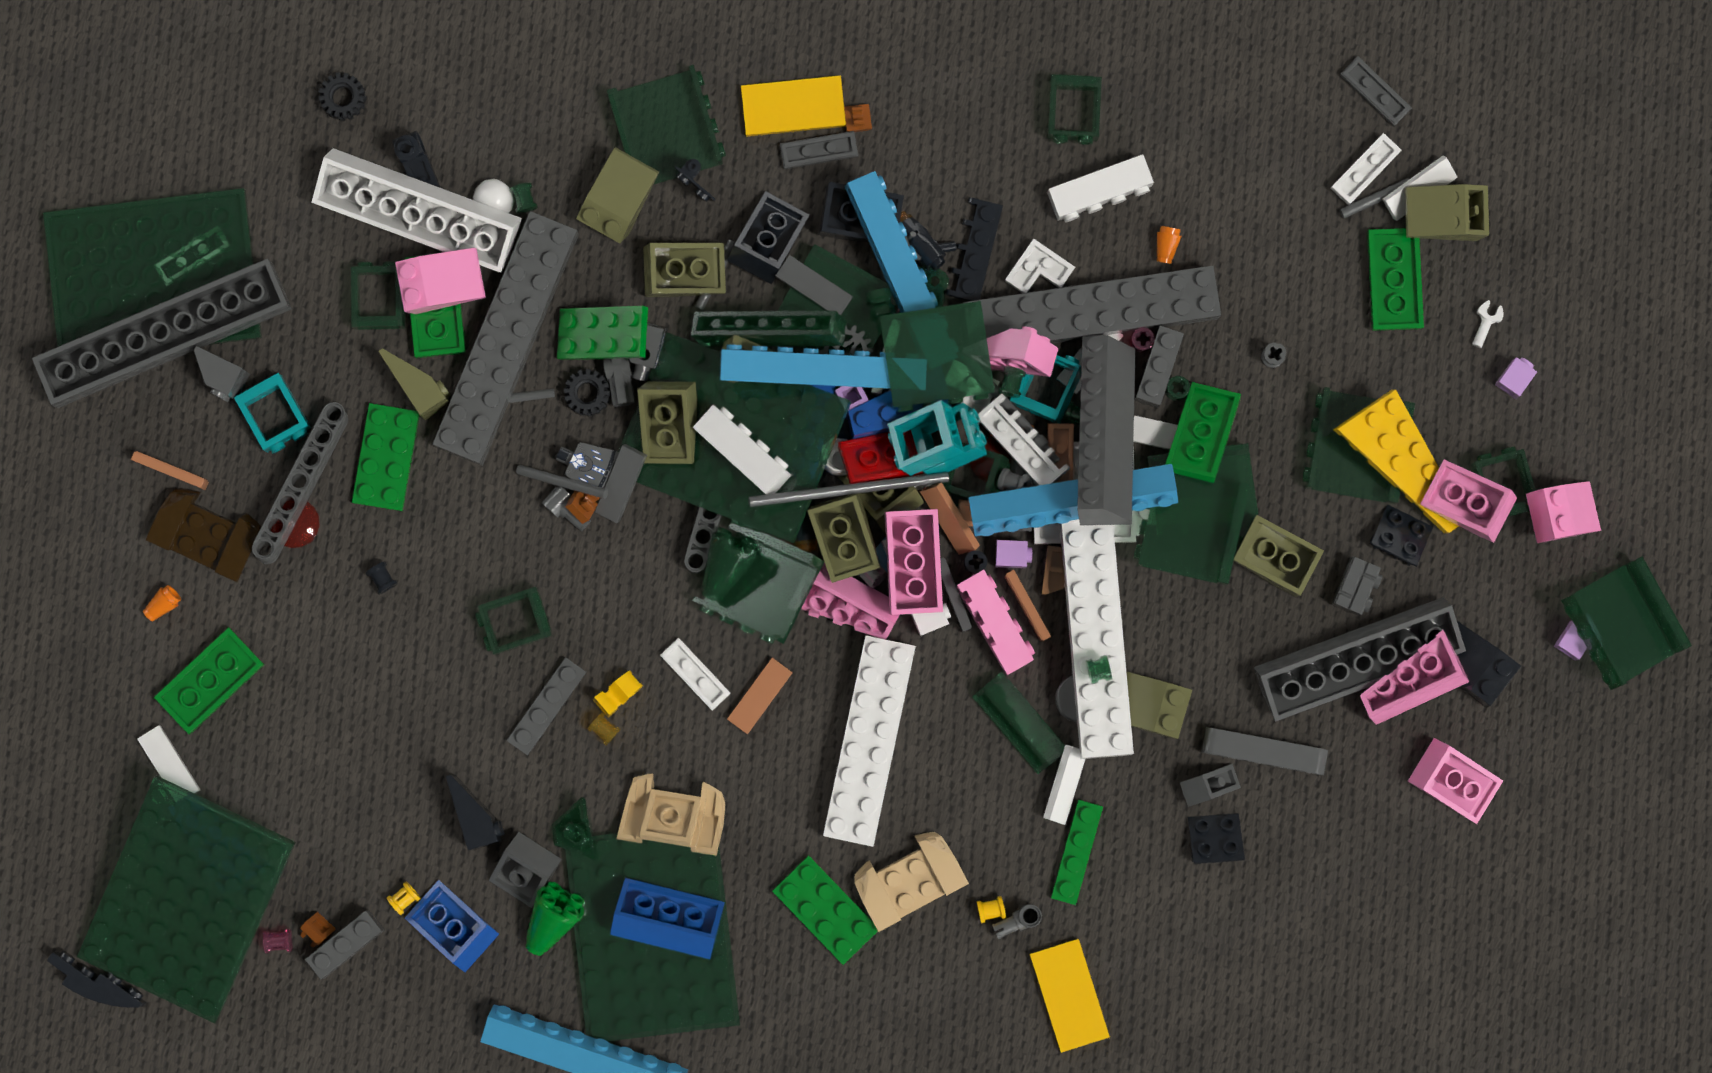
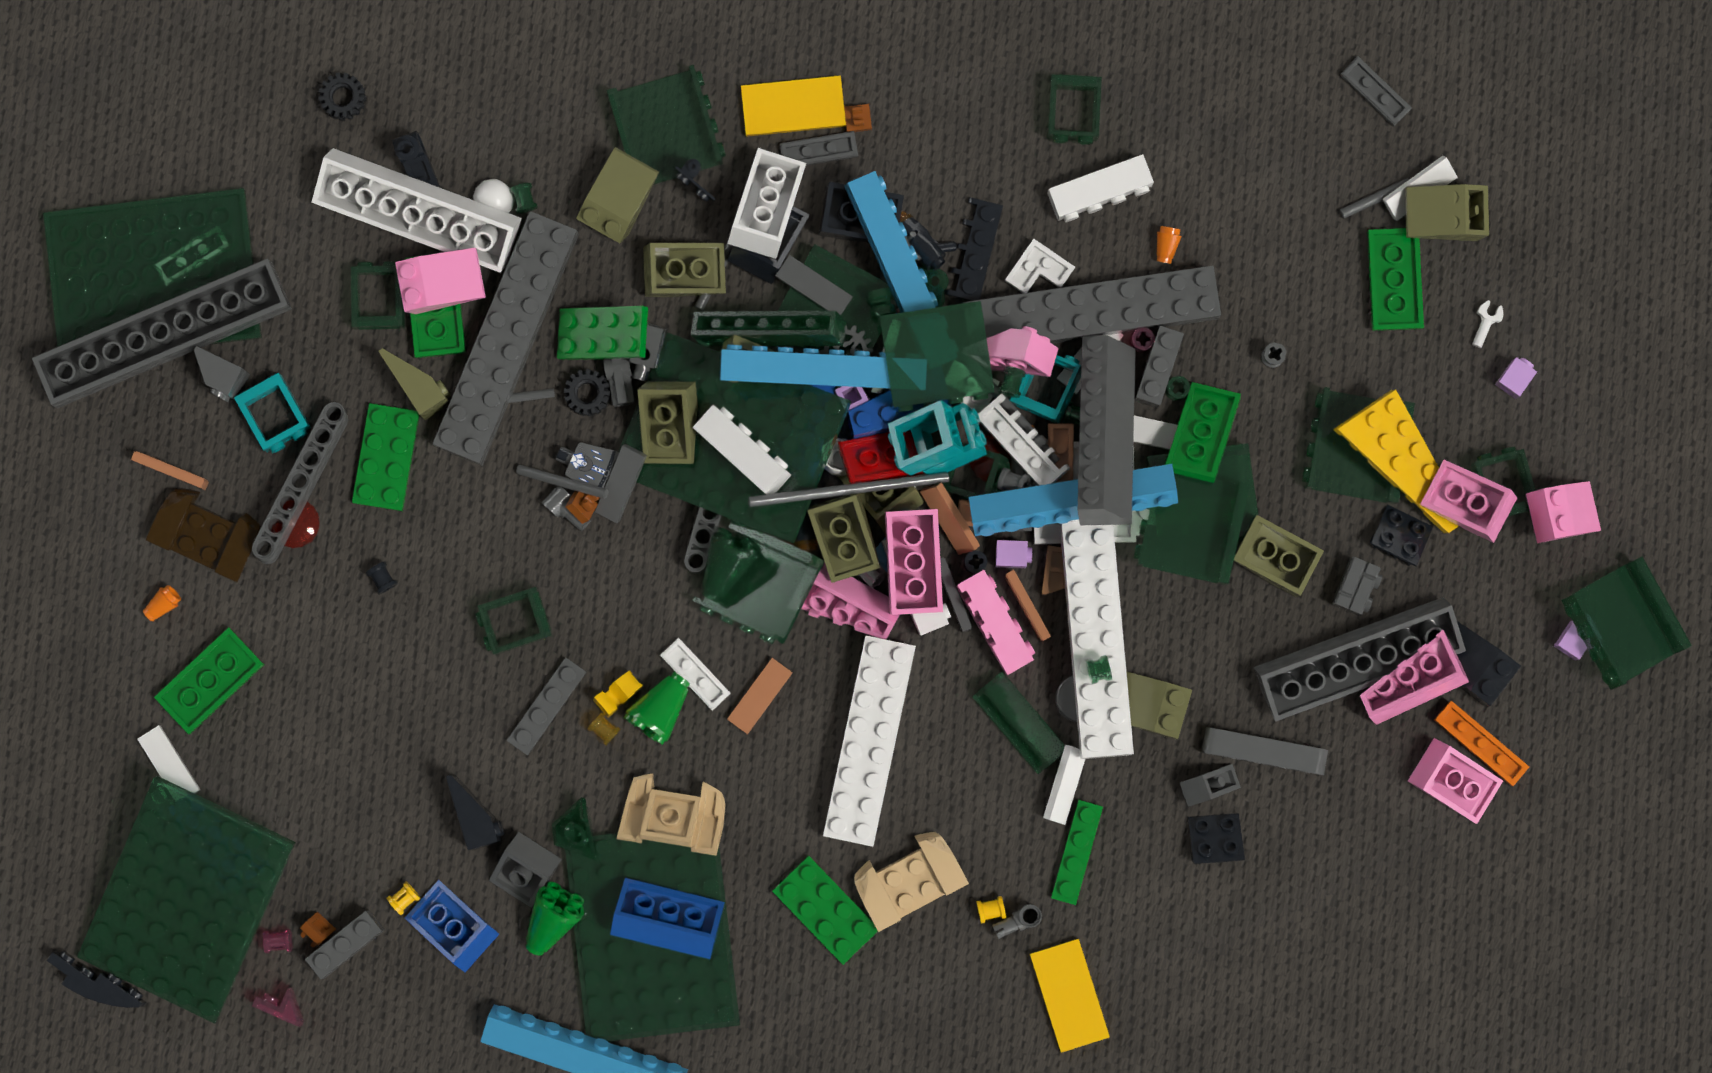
(287, 1011): none -> clear pink slope
(659, 708): none -> green cone
(766, 203): none -> white brick
(1366, 169): white plate -> none
(1481, 743): none -> orange plate

